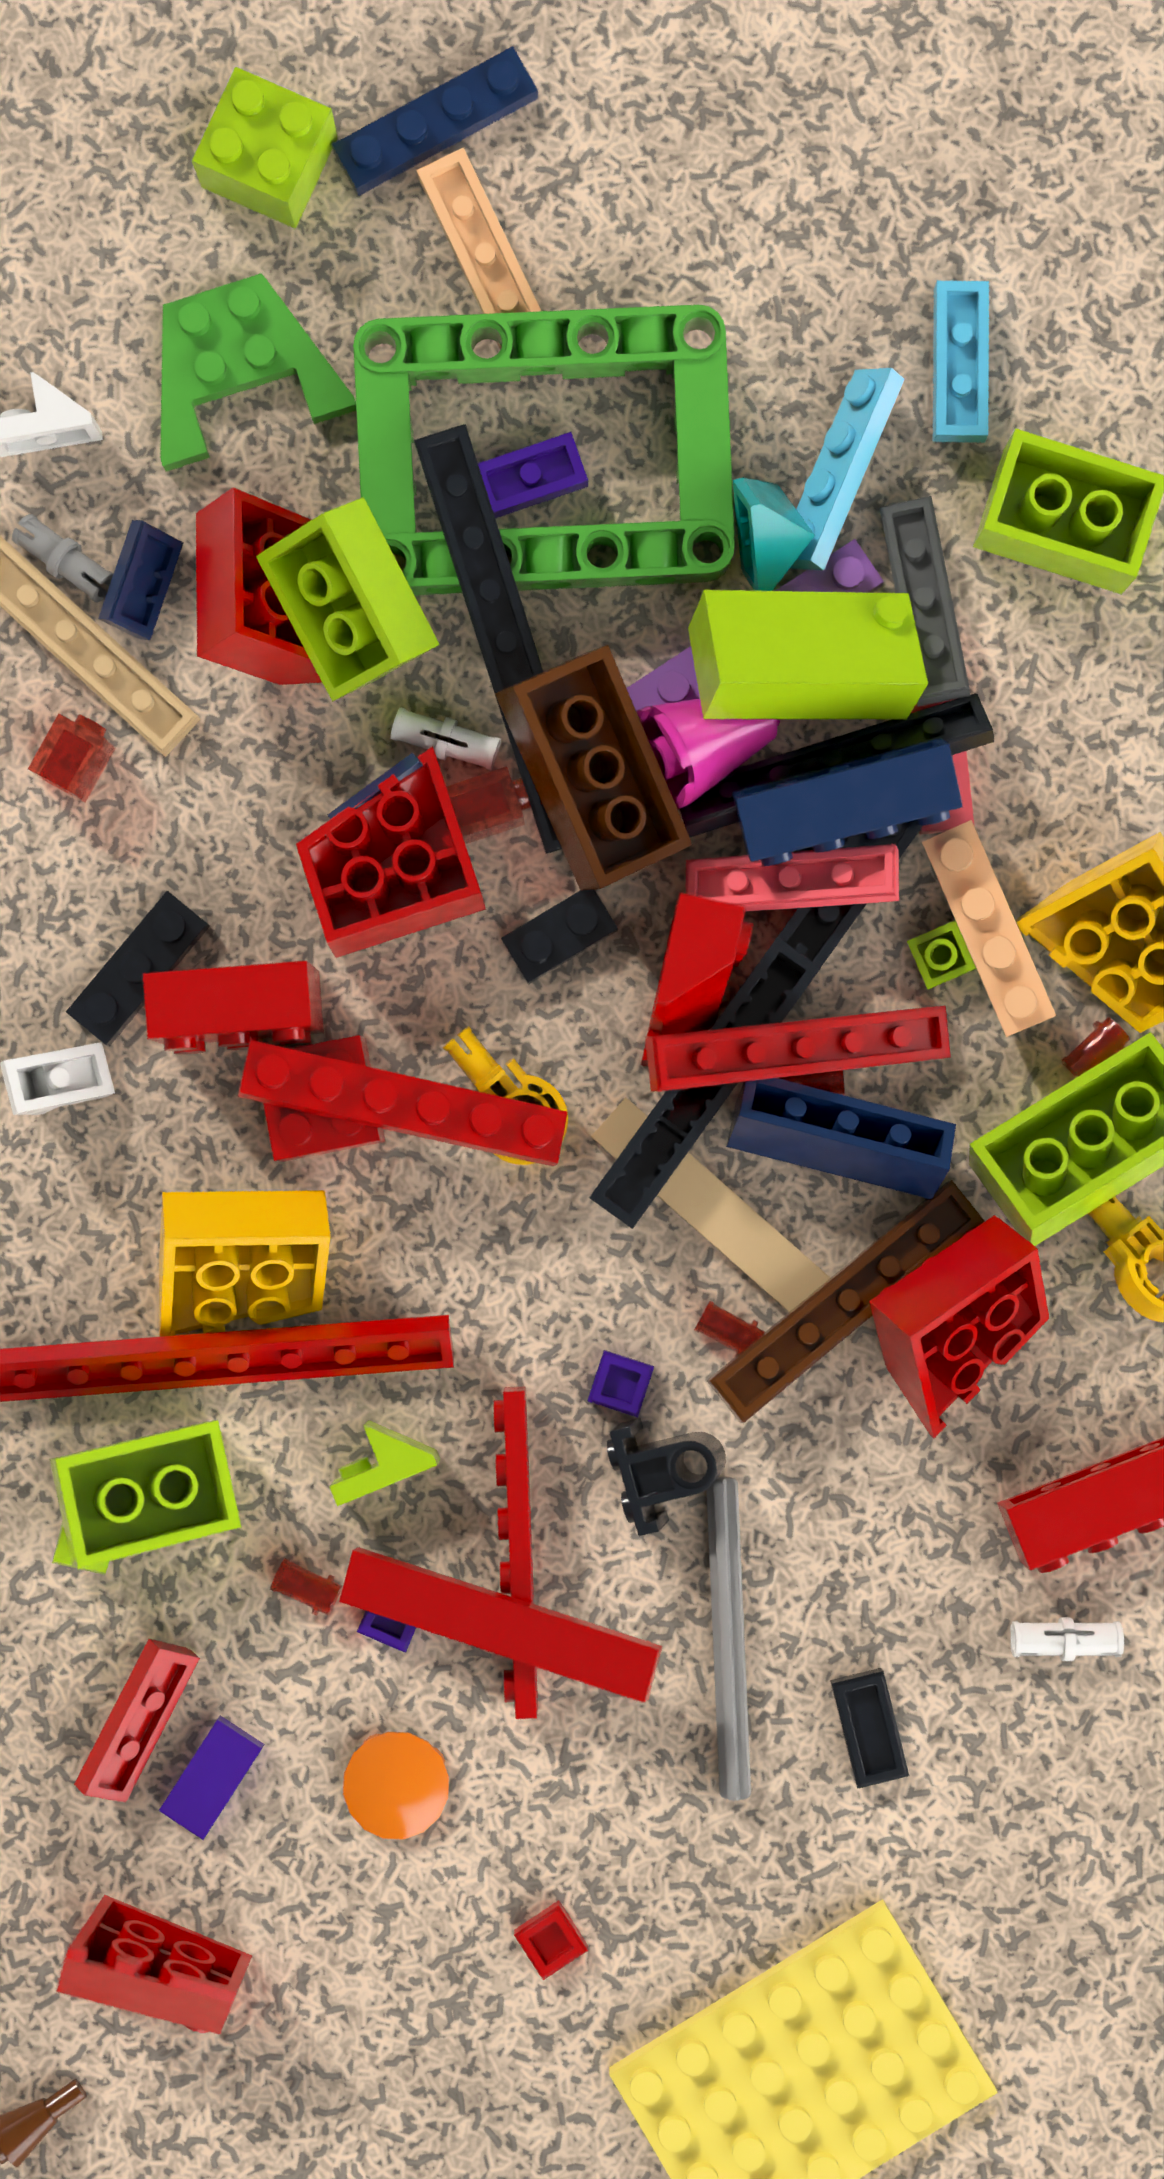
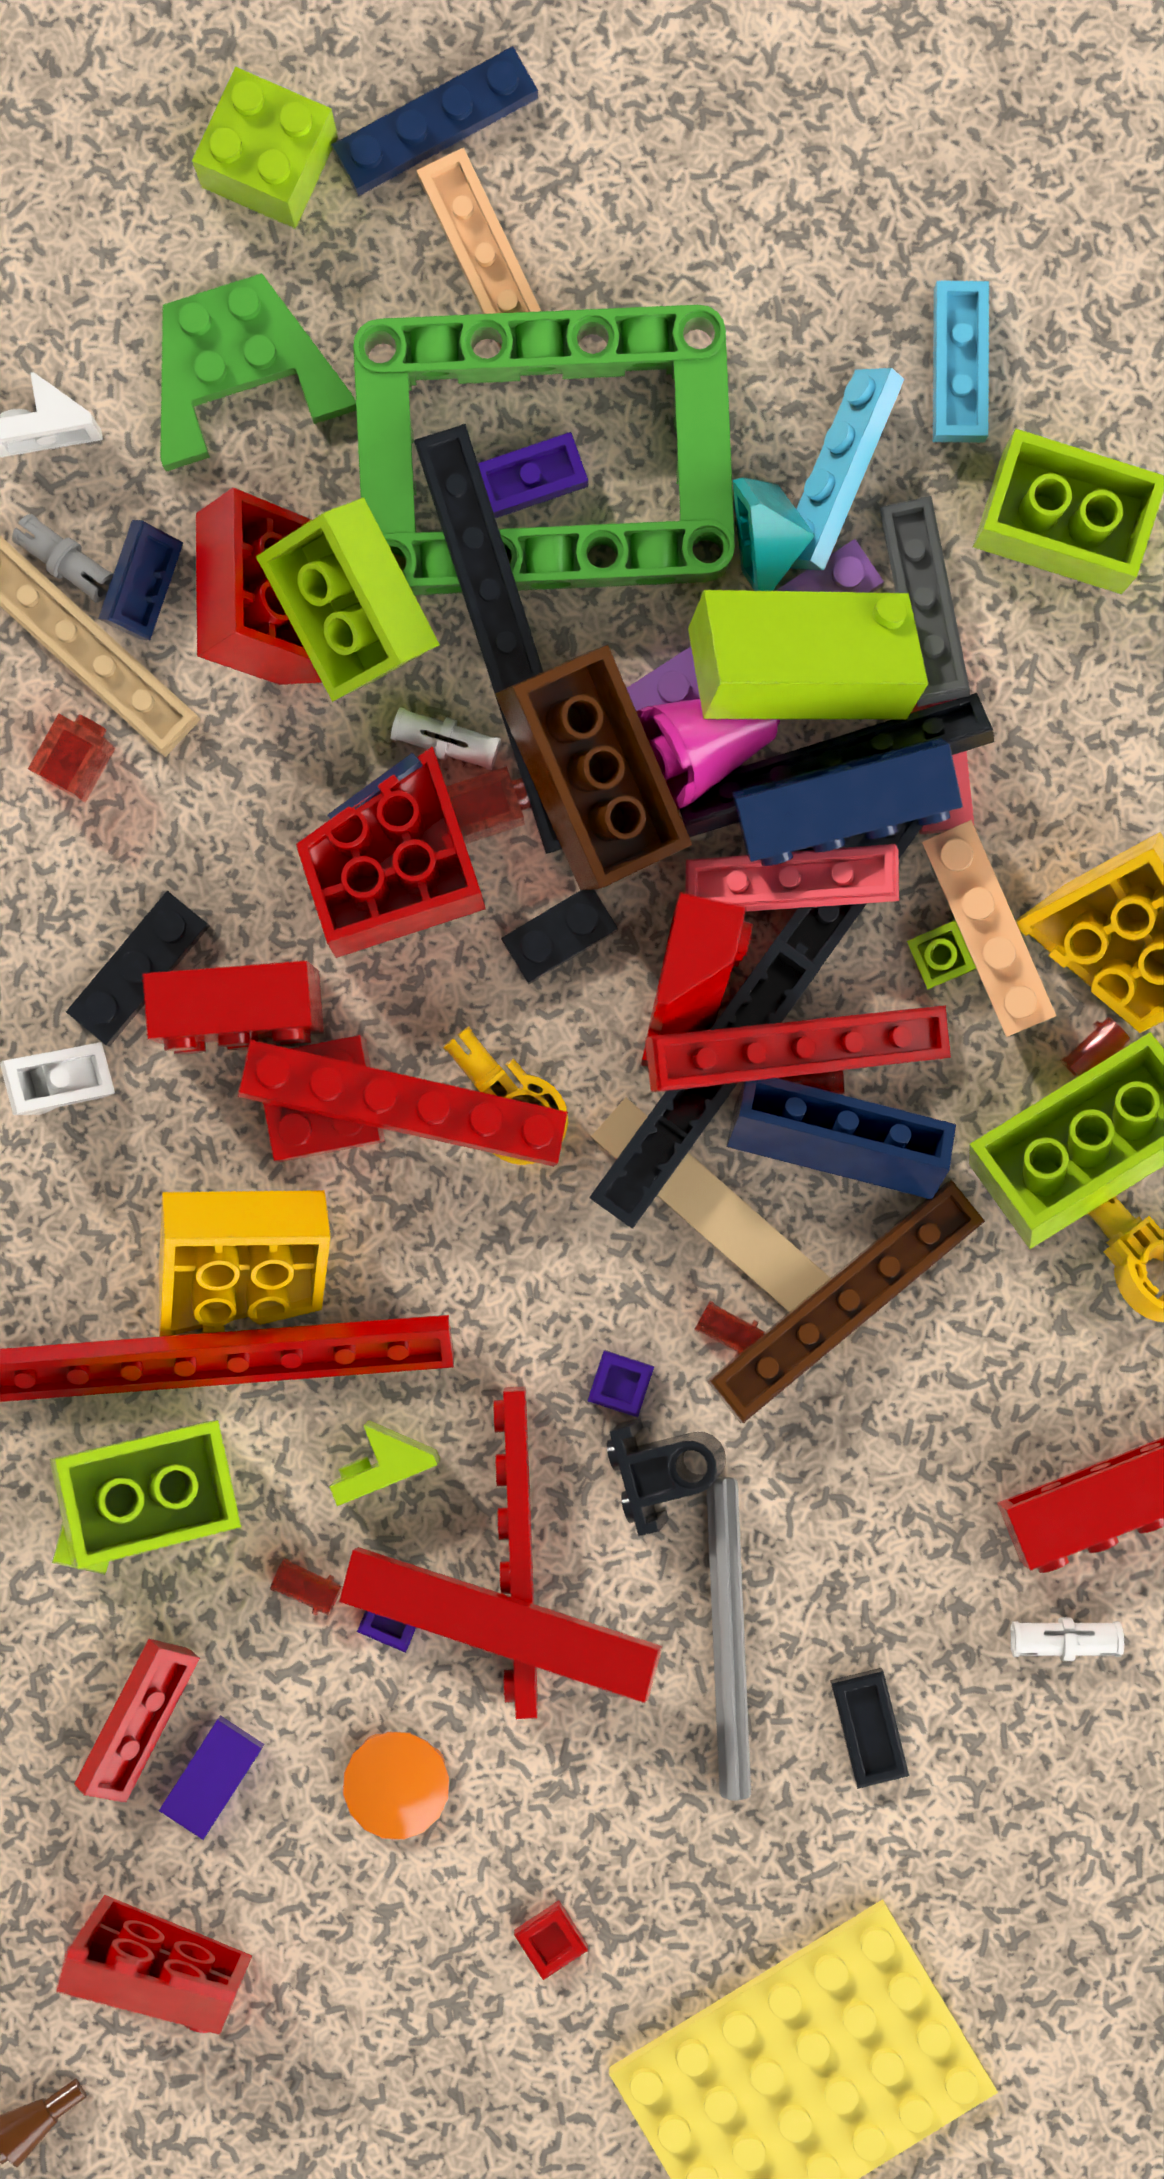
(958, 1316): red wedge -> none

